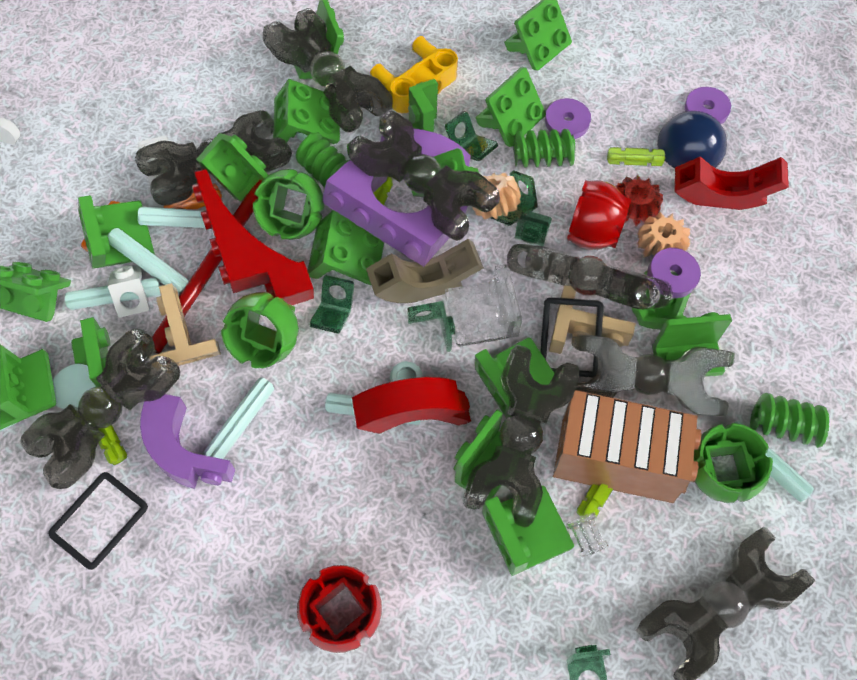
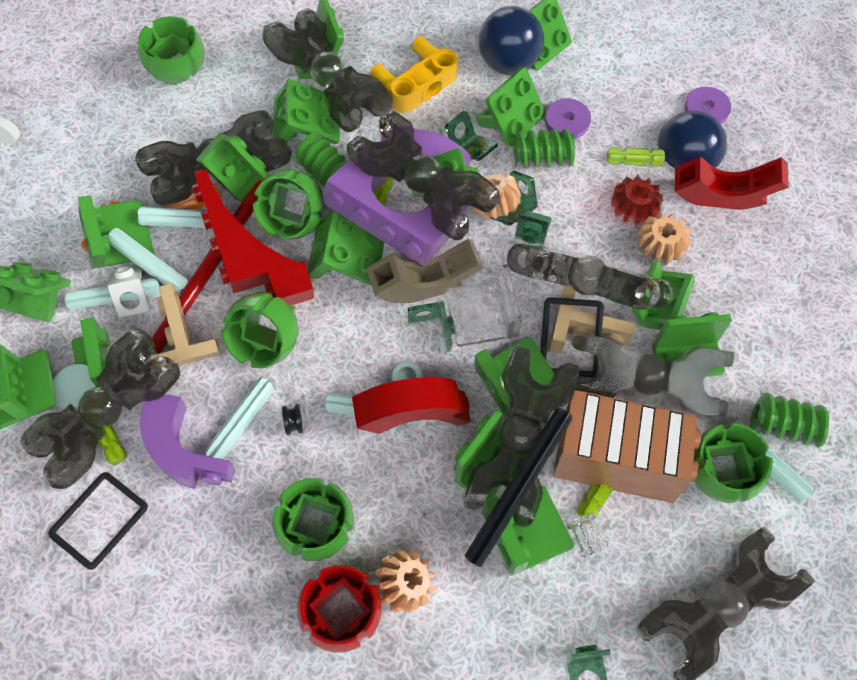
(165, 40): none -> bright green piece
(292, 419): none -> black bush
(315, 494): none -> bright green piece
(333, 312): clear green bracket -> none
(409, 594): none -> light nougat gear
(423, 105): bright green bracket -> none
(511, 39): none -> dark blue piece
(518, 487): none -> black axle
(598, 216): red piece -> none
(682, 263): medium lavender piece -> none

